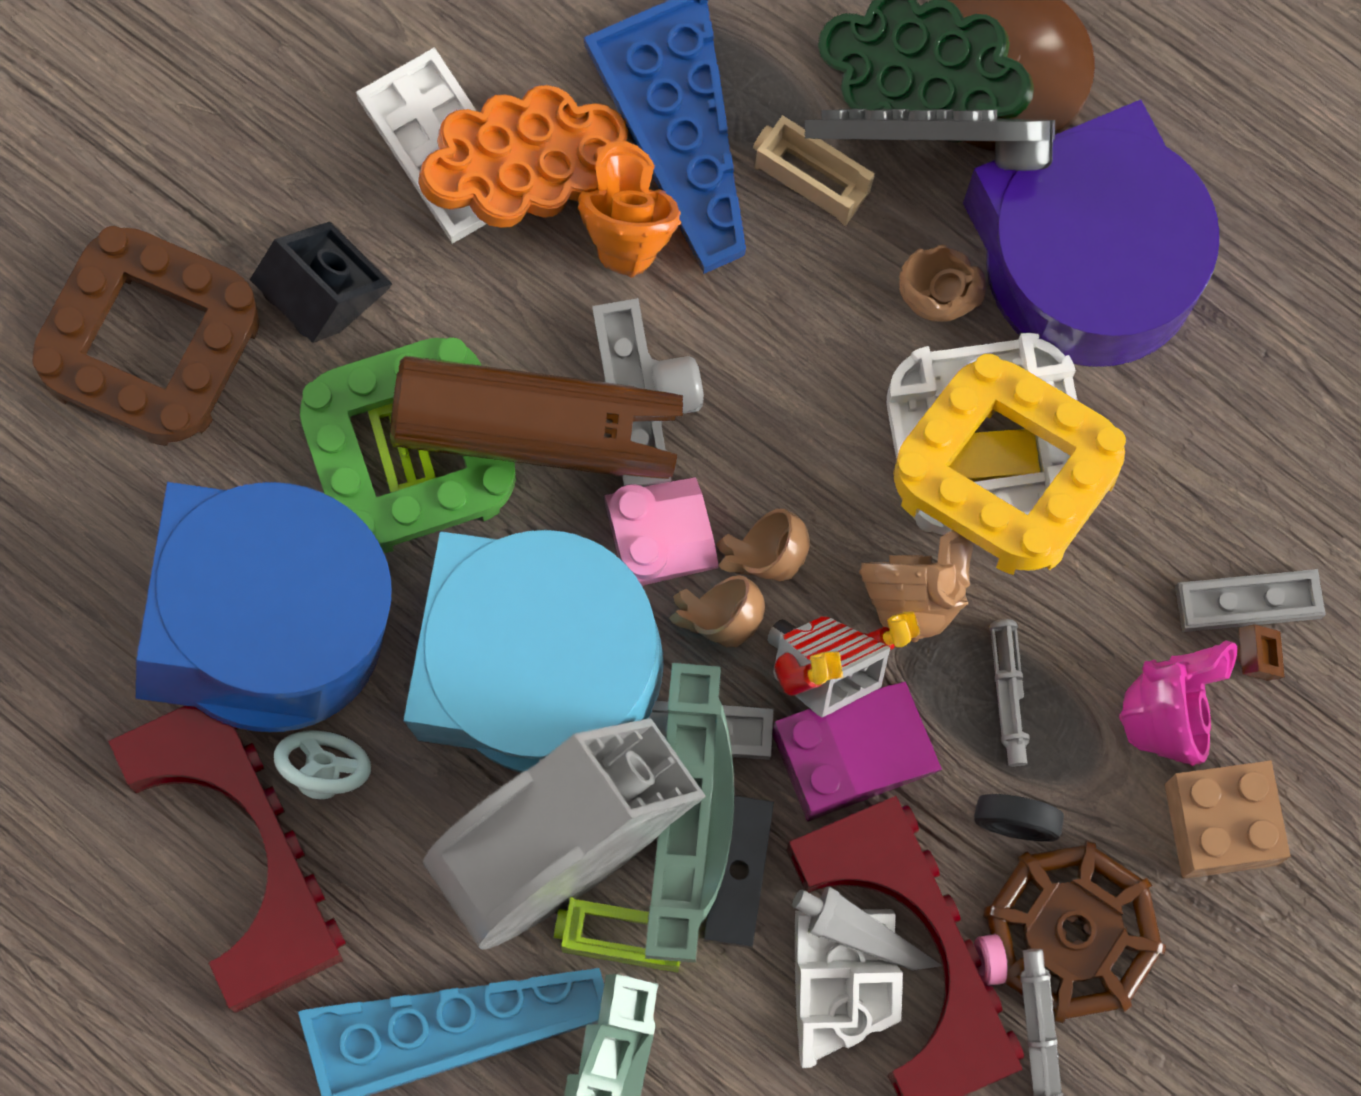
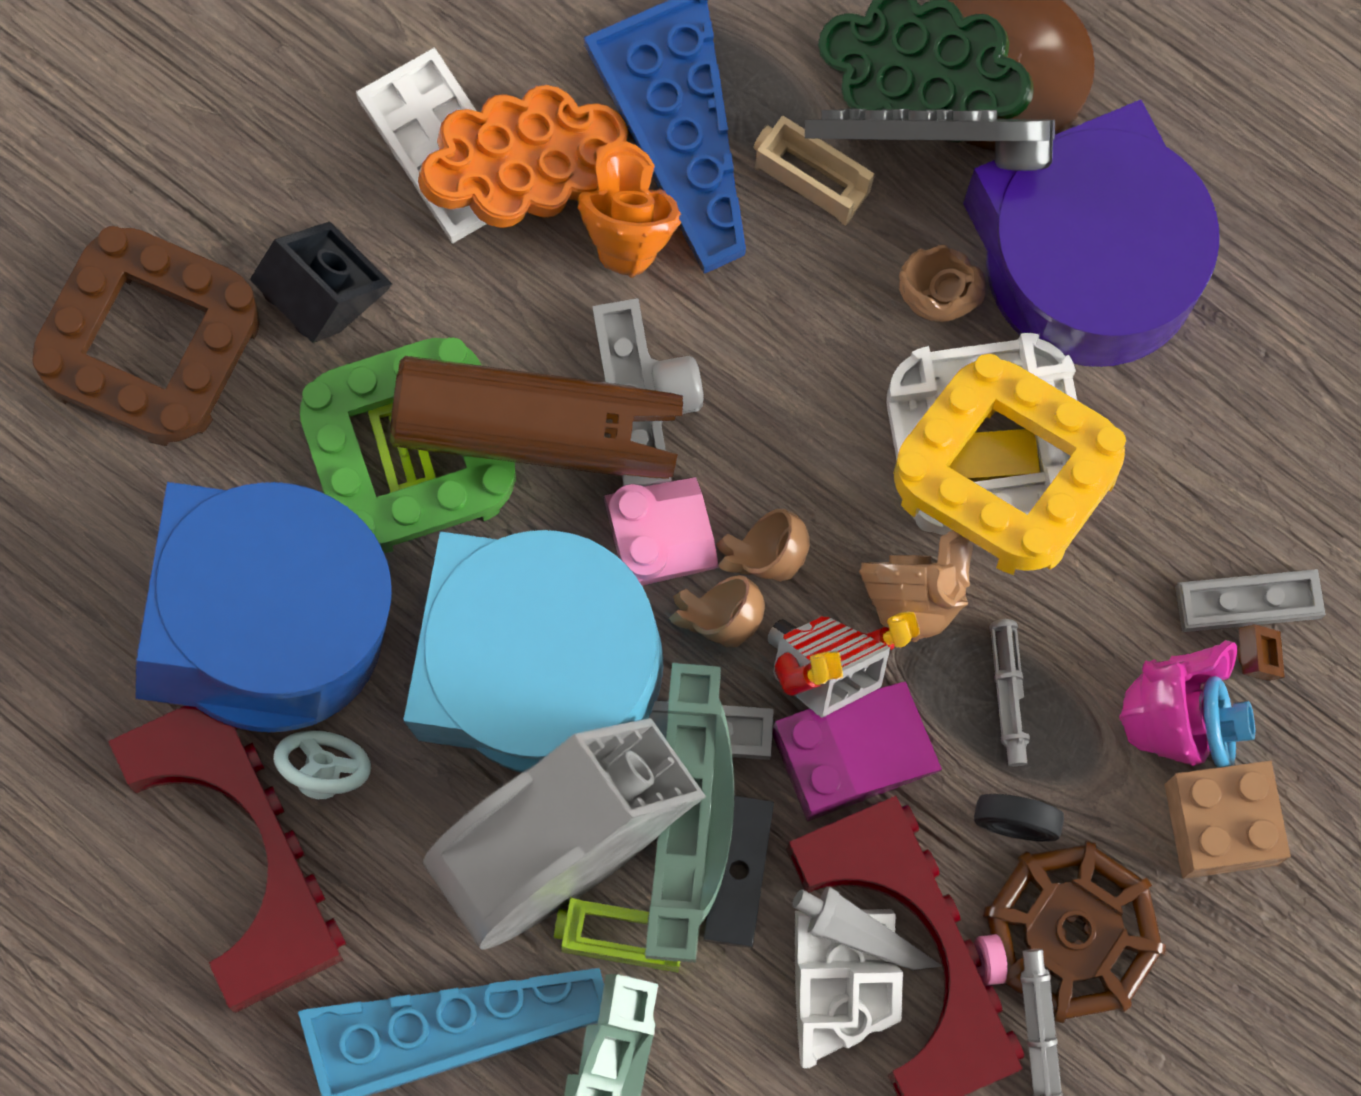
(1225, 723): none -> dark azure piece

